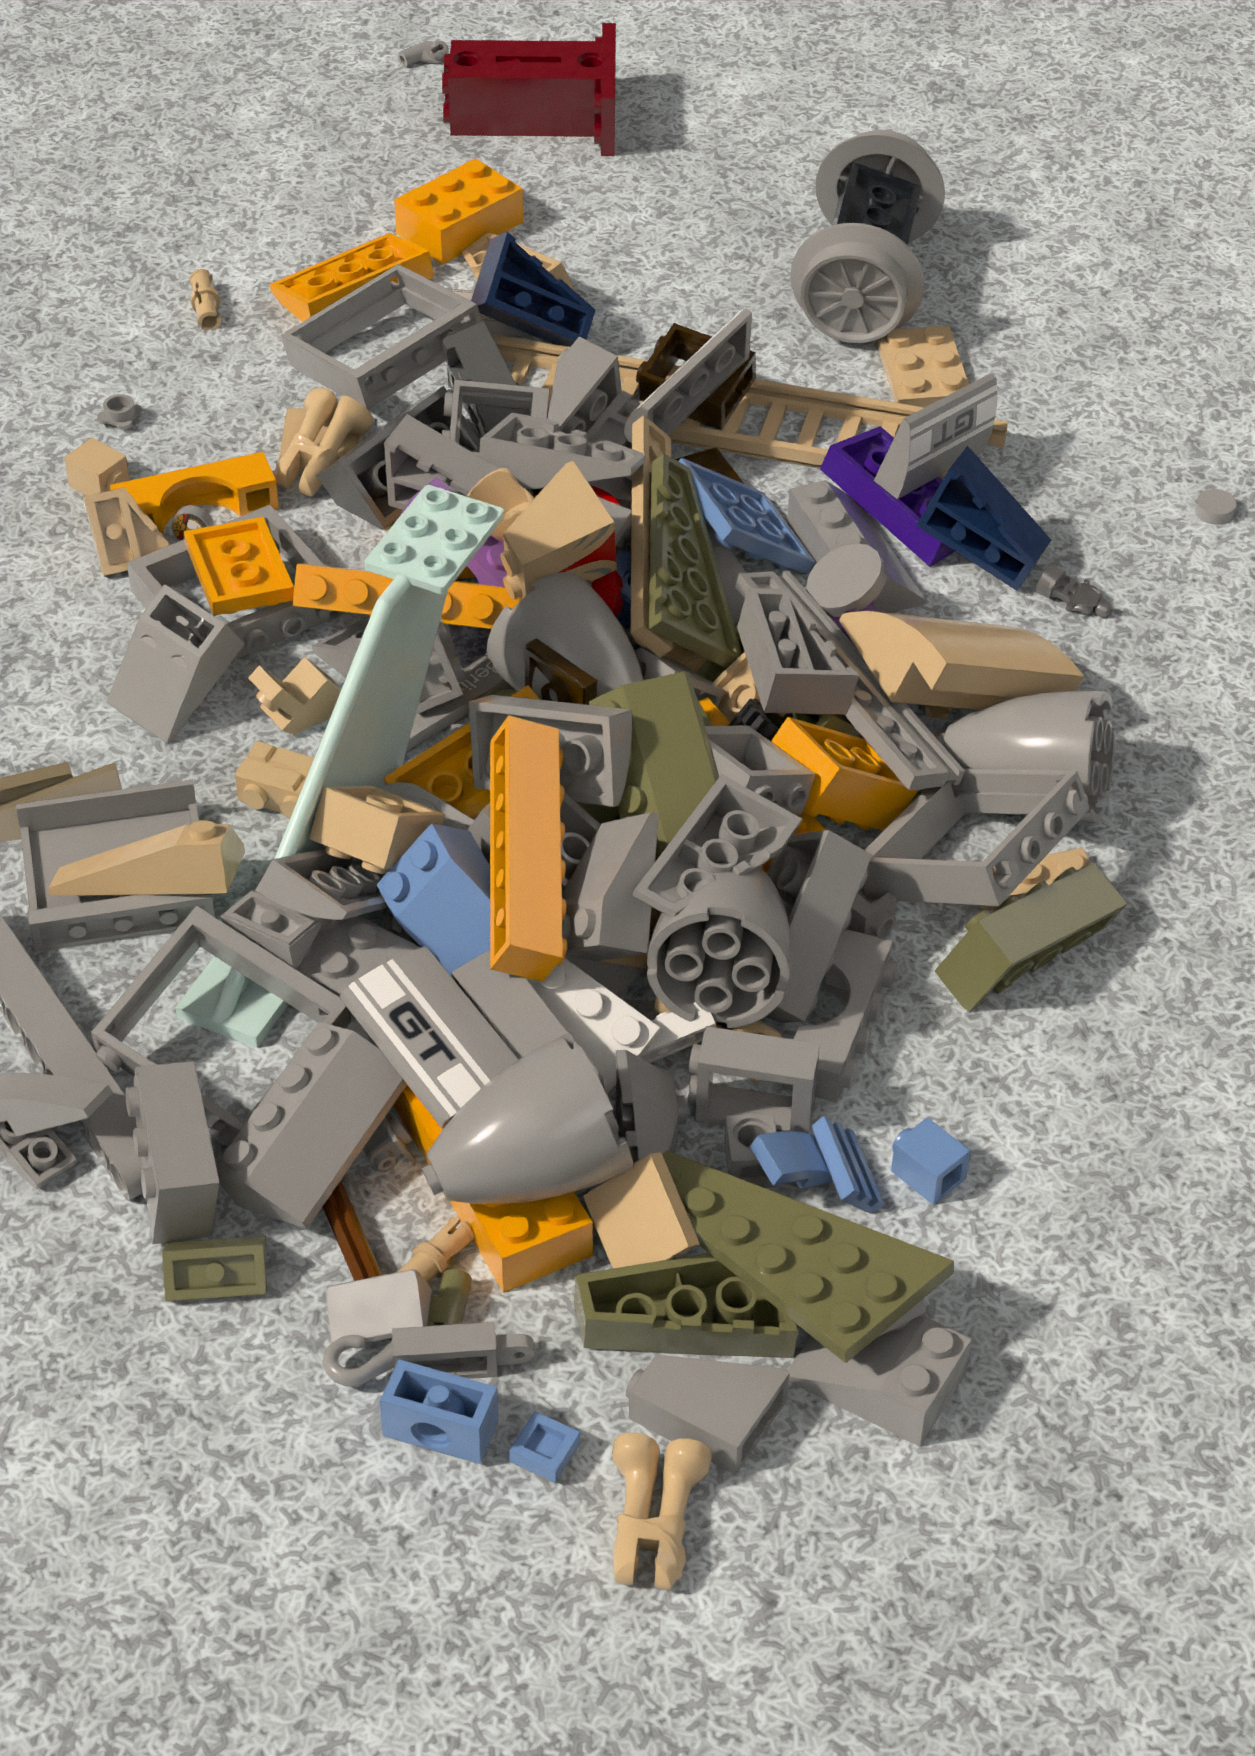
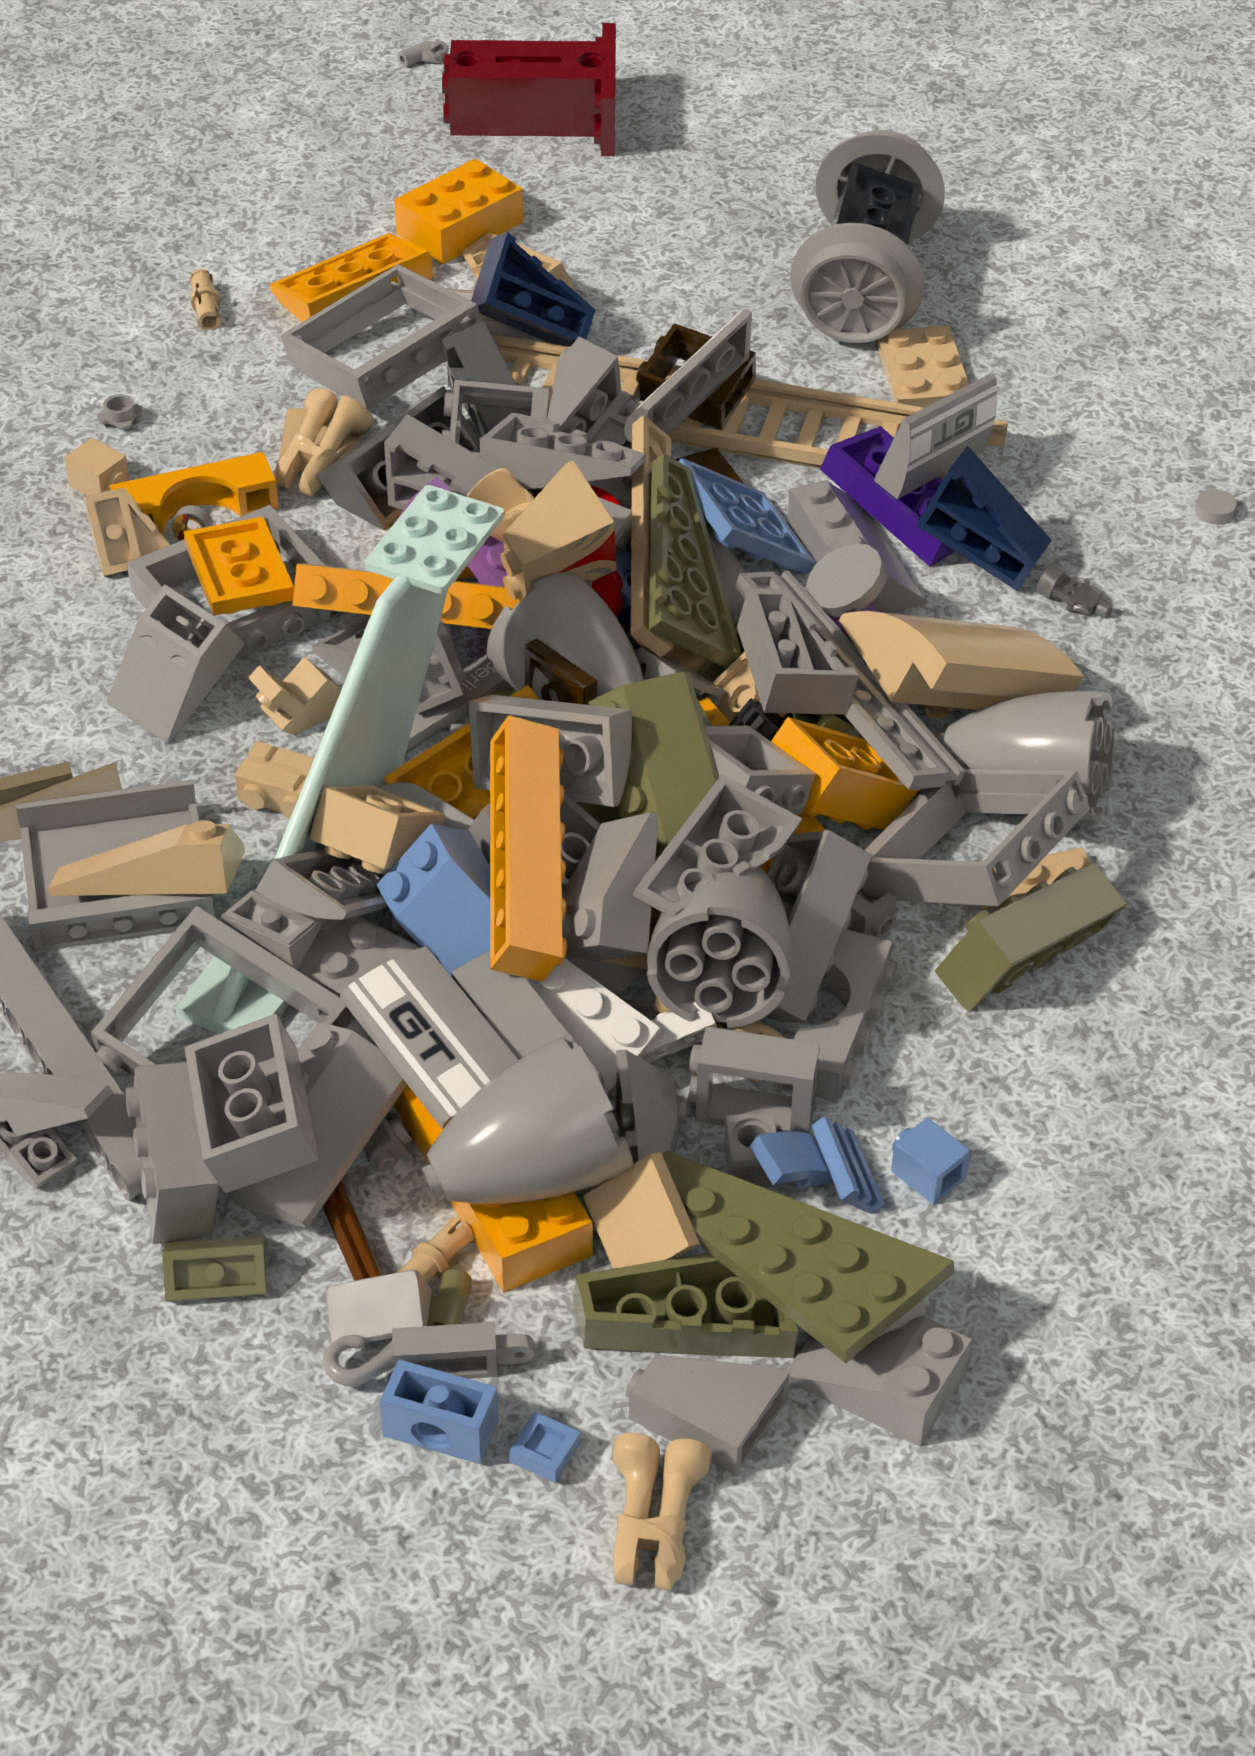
(250, 1104): none -> light grey brick

